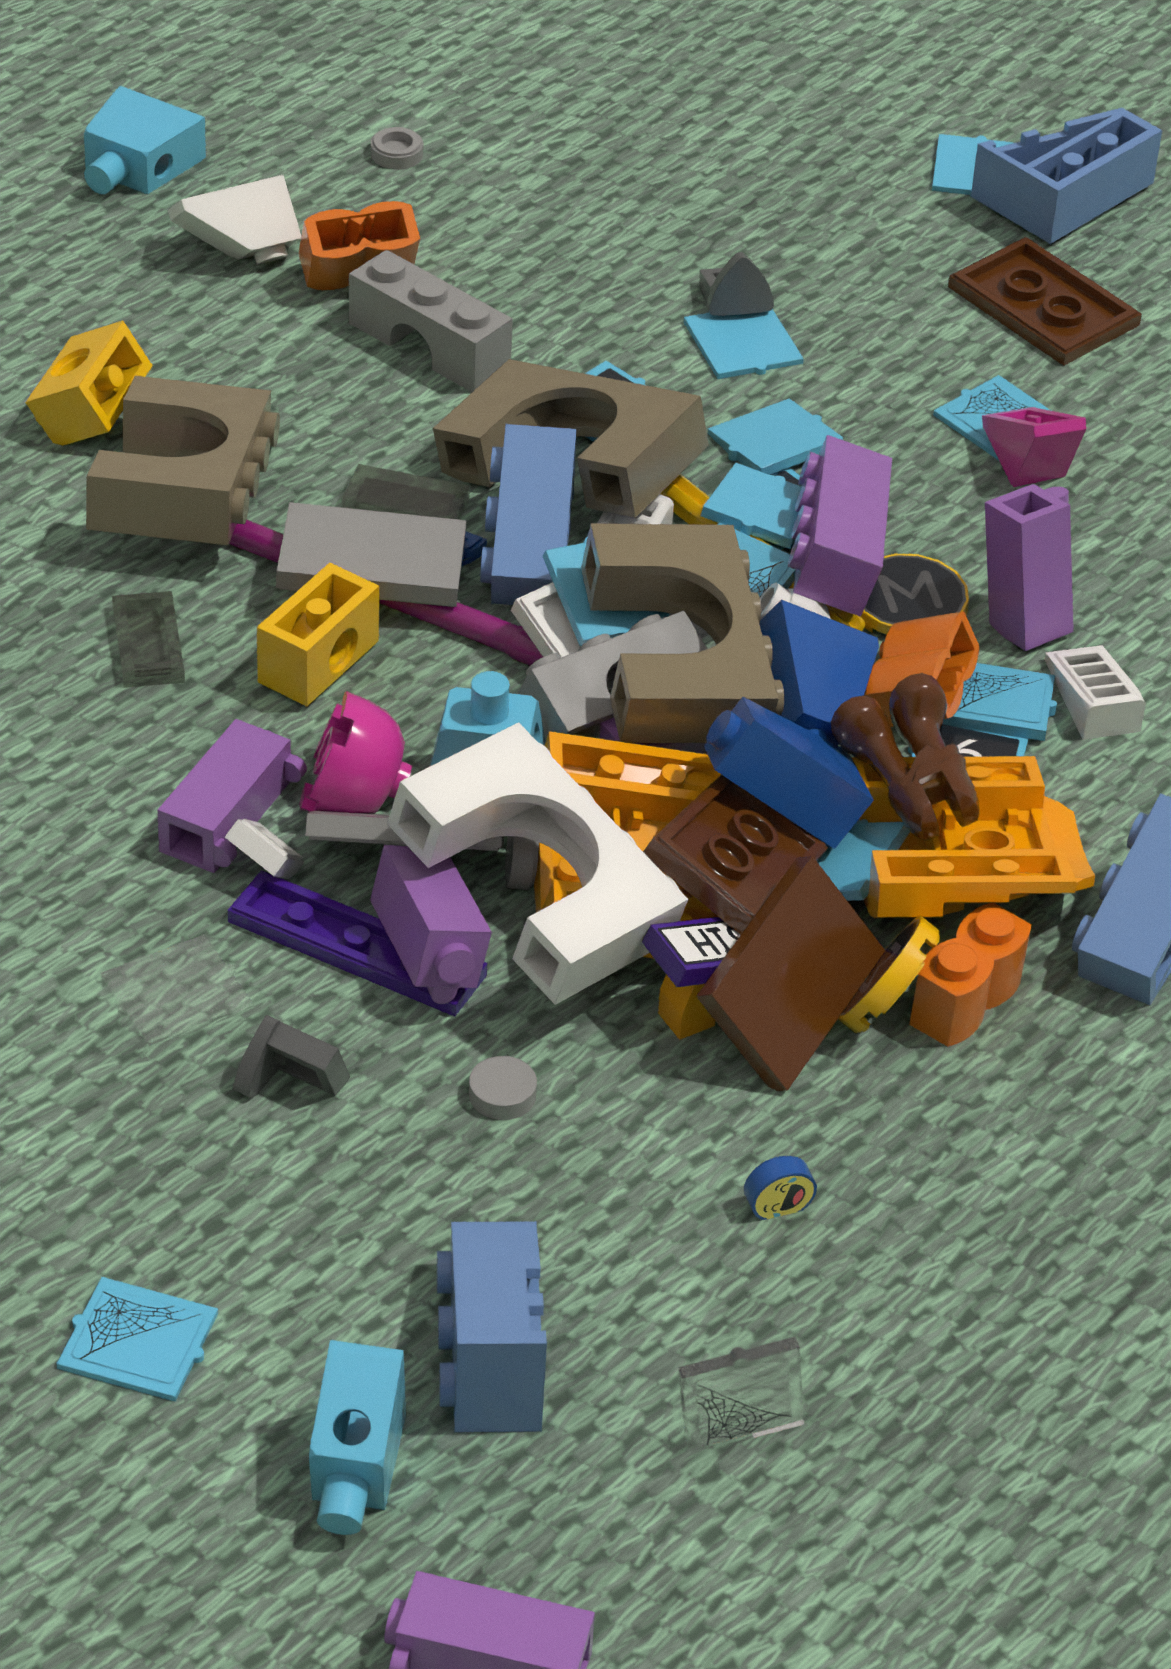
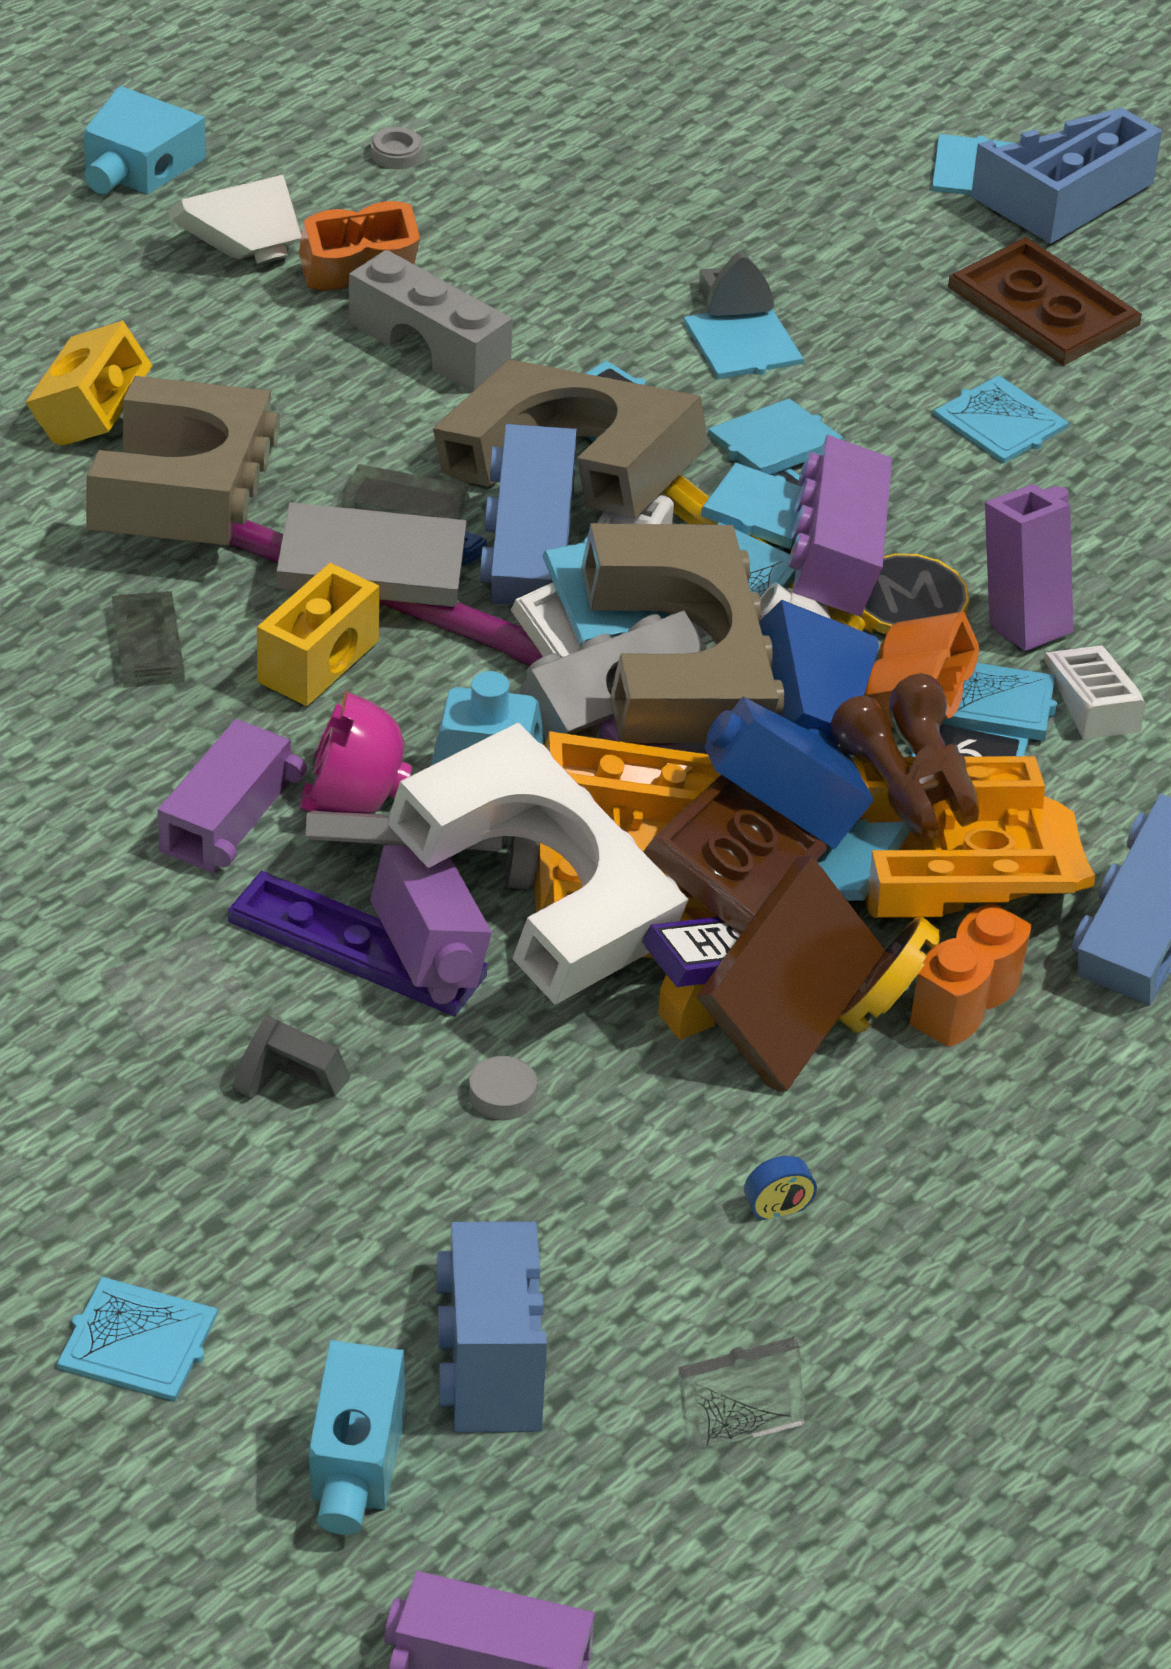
(265, 848): white tile -> none
(1034, 442): dark pink slope -> none

